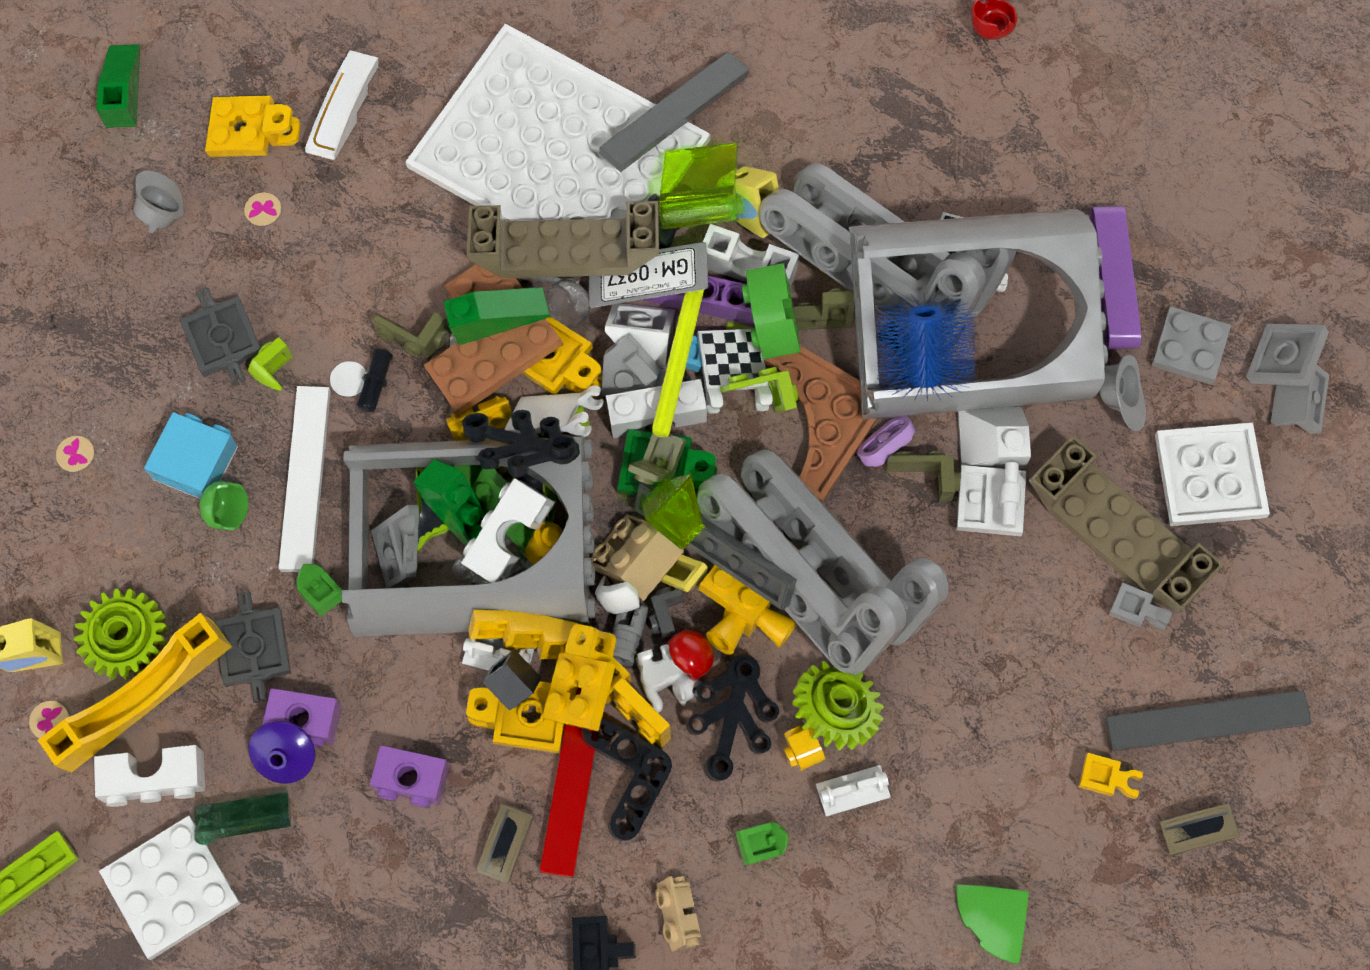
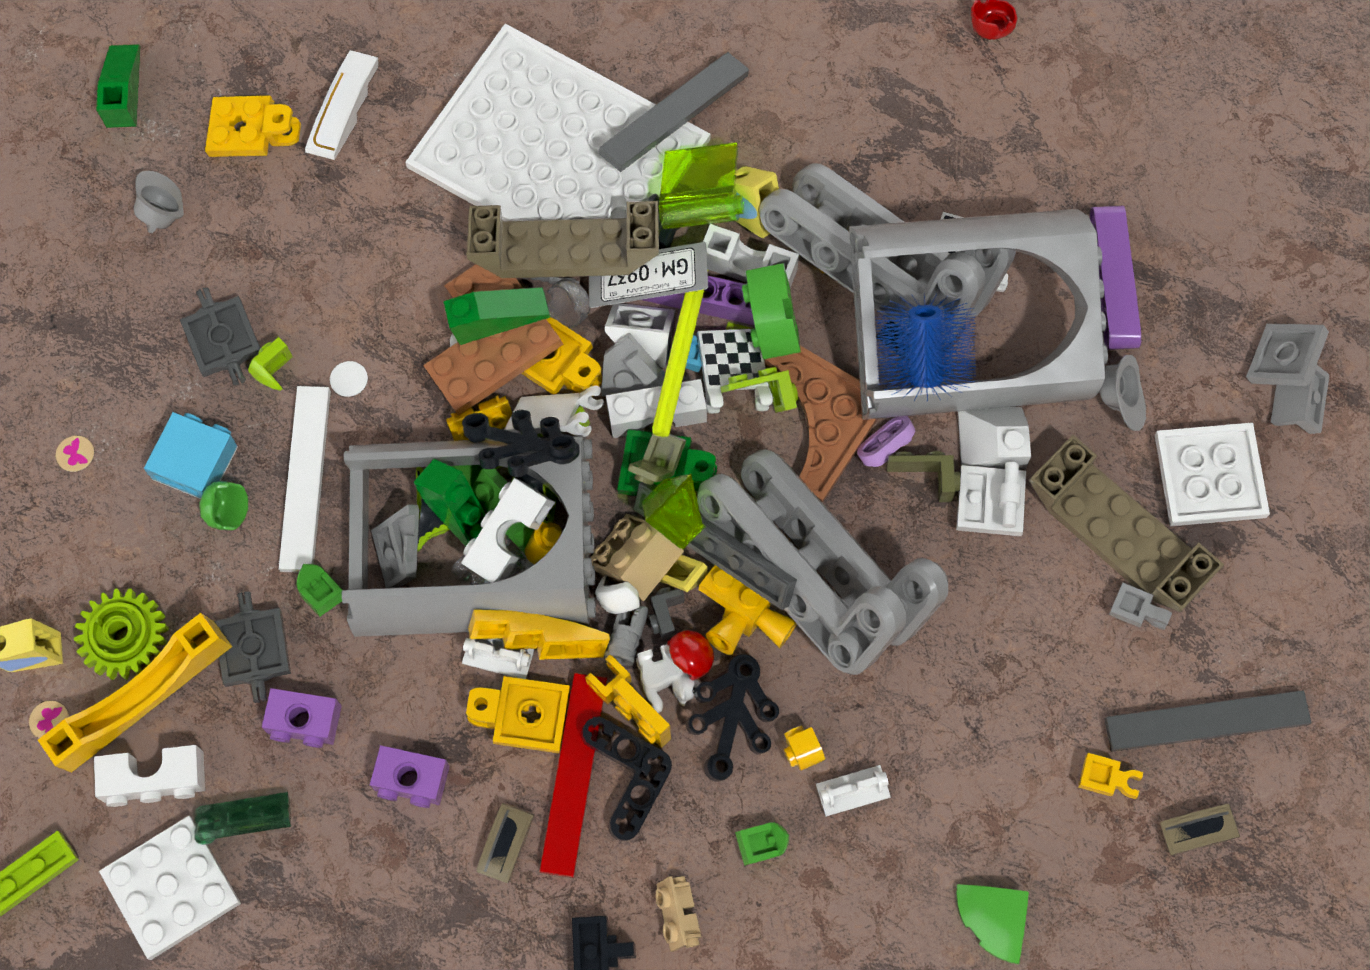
(262, 209): tan sticker -> none
(287, 741): dark purple dish -> none
(374, 380): black axle -> none
(432, 336): olive bracket -> none
(512, 680): black panel -> none
(582, 668): yellow plate -> none
(834, 312): olive plate -> none
(837, 706): lime gear -> none
(1191, 345): light grey plate -> none

